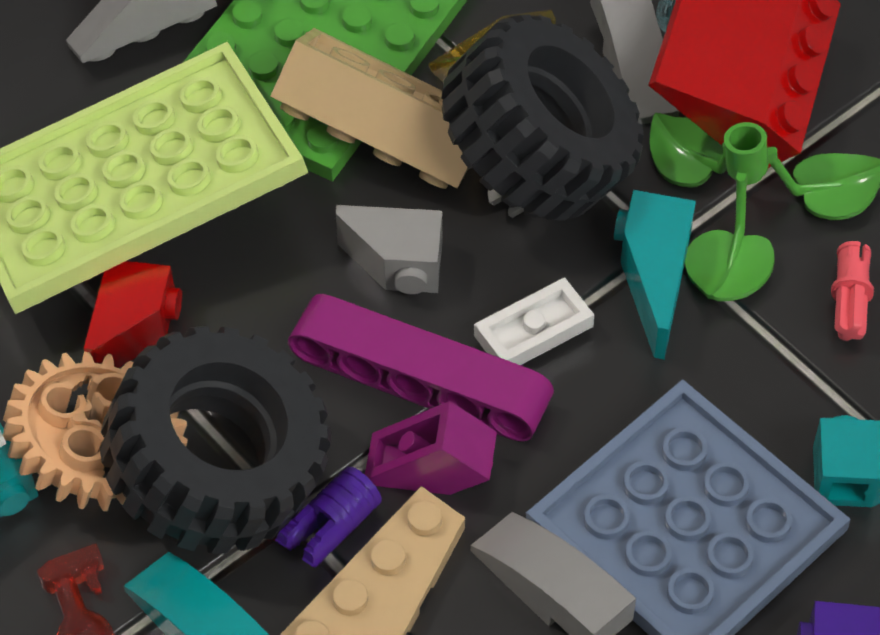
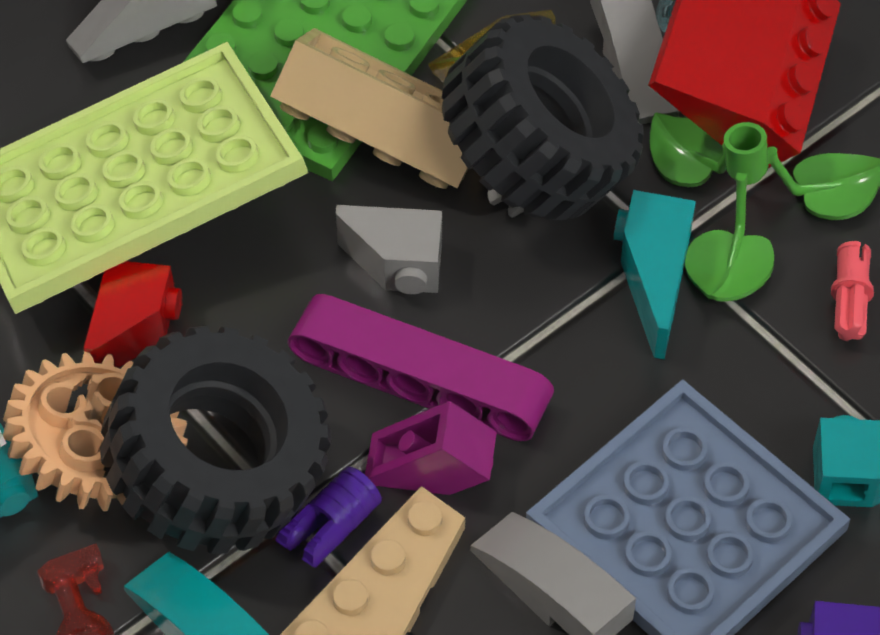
(535, 323): white plate -> none

